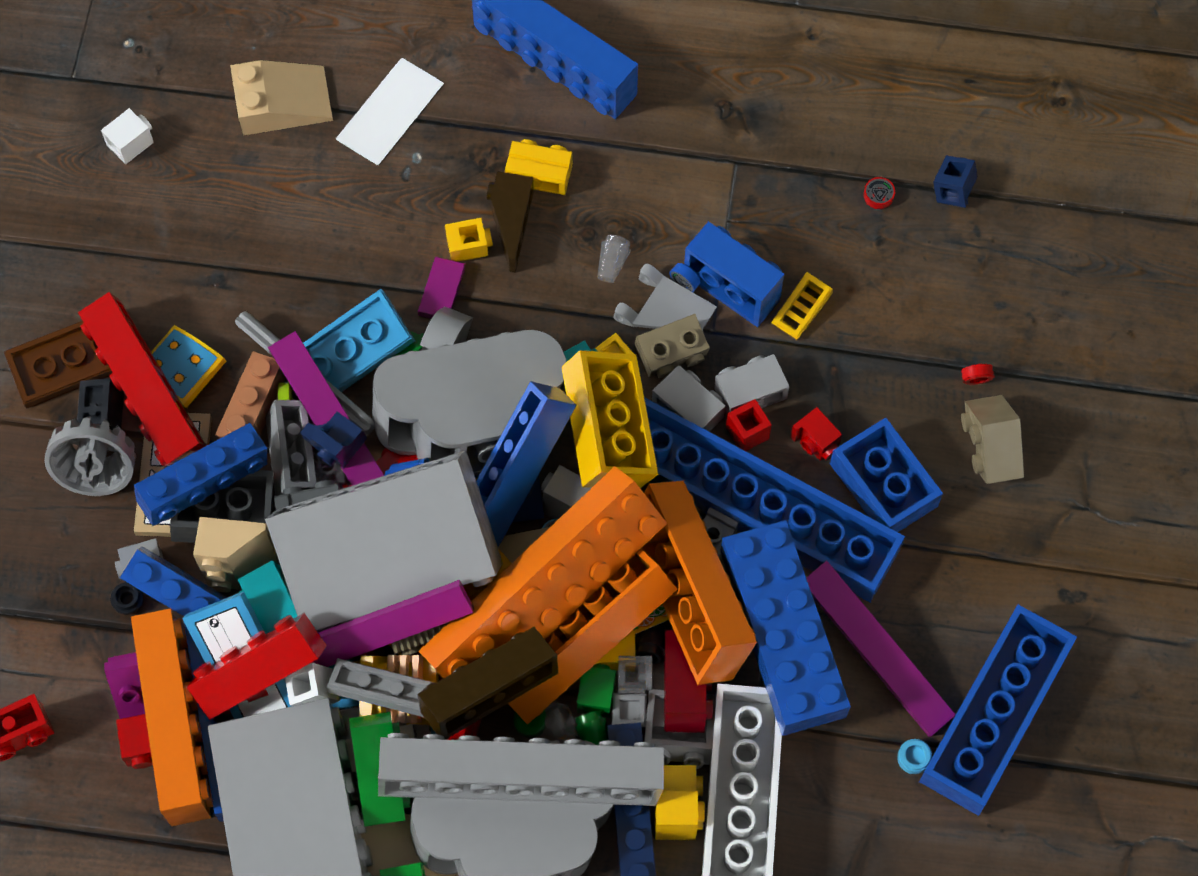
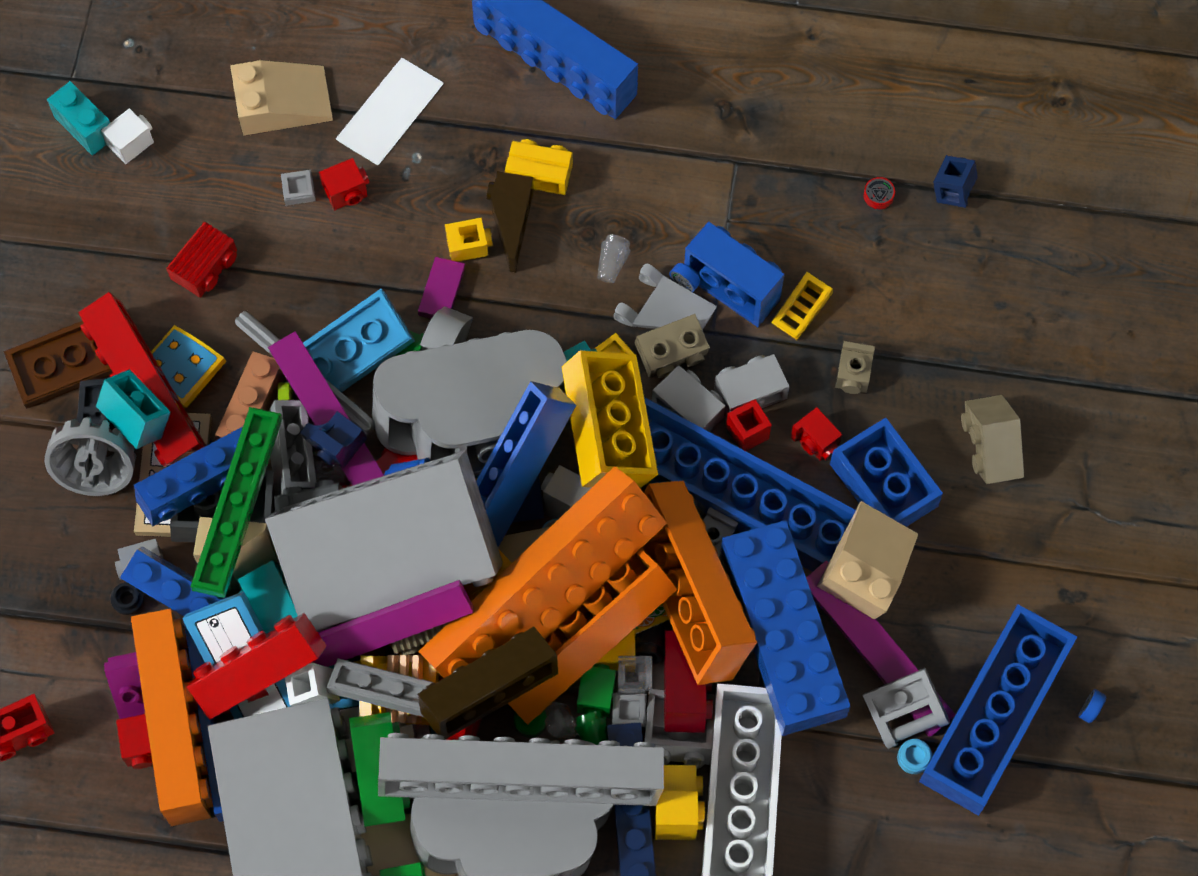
(79, 117): none -> teal brick
(133, 409): none -> teal brick
(202, 260): none -> red brick
(236, 502): none -> green tile
(298, 187): none -> light grey tile
(344, 184): none -> red brick
(856, 356): none -> dark tan brick
(869, 561): none -> tan slope
(902, 698): none -> light grey plate
(977, 374): red tile -> none
(1092, 706): none -> blue tile

